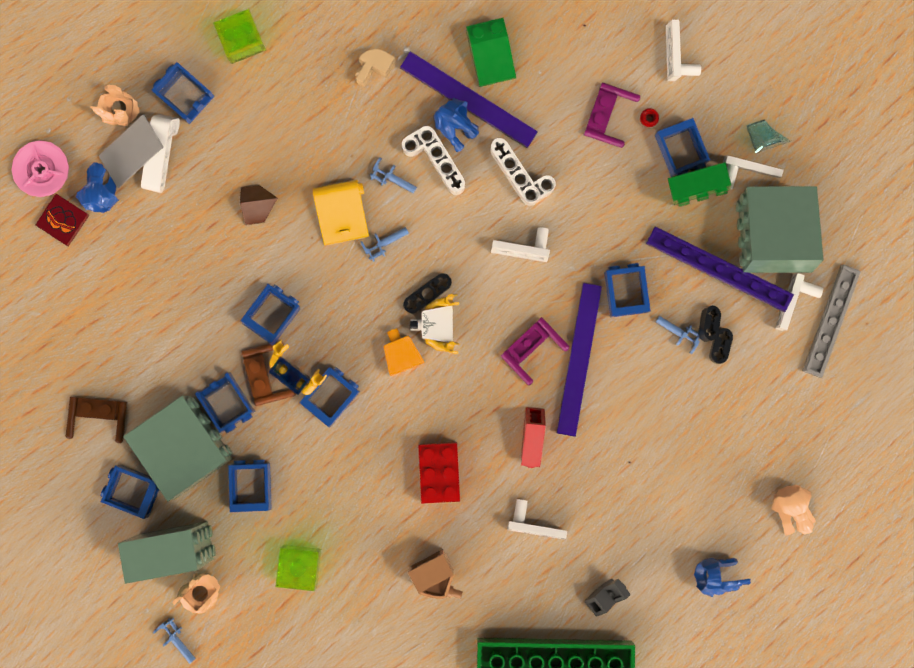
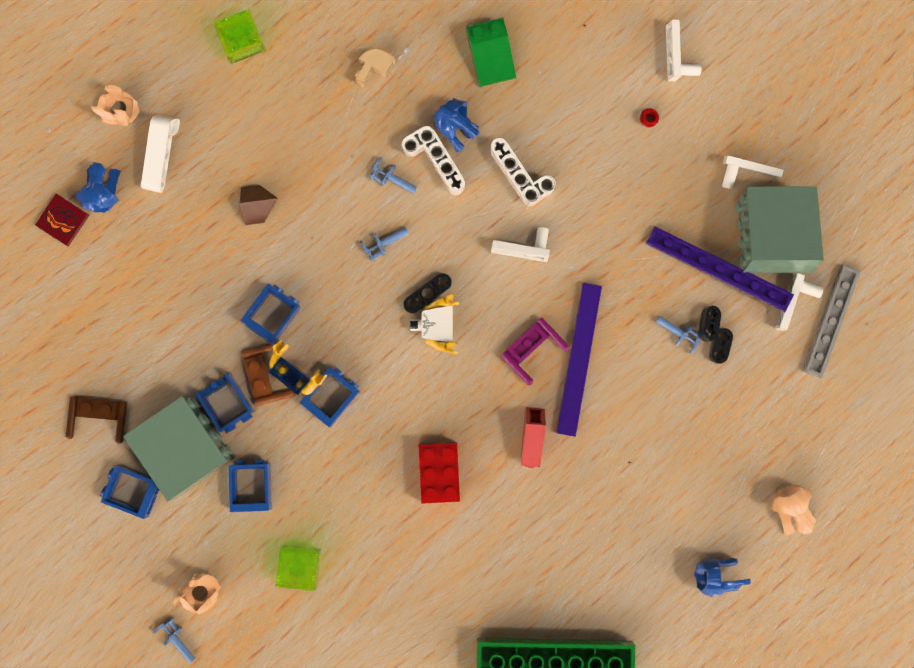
(32, 158): bright pink piece -> none
(131, 151): light grey piece -> none
(166, 552): sand green brick -> none
(182, 92): window -> none
(340, 209): yellow door -> none
(401, 353): light orange torso -> none
(434, 576): medium nougat piece -> none
(476, 104): dark purple tile -> none
(519, 526): white piece -> none
(602, 111): magenta plate -> none
(606, 596): dark grey brick -> none
(631, 310): blue window -> none
(690, 126): blue window -> none
(699, 184): green brick -> none
(764, 136): clear light blue slope -> none

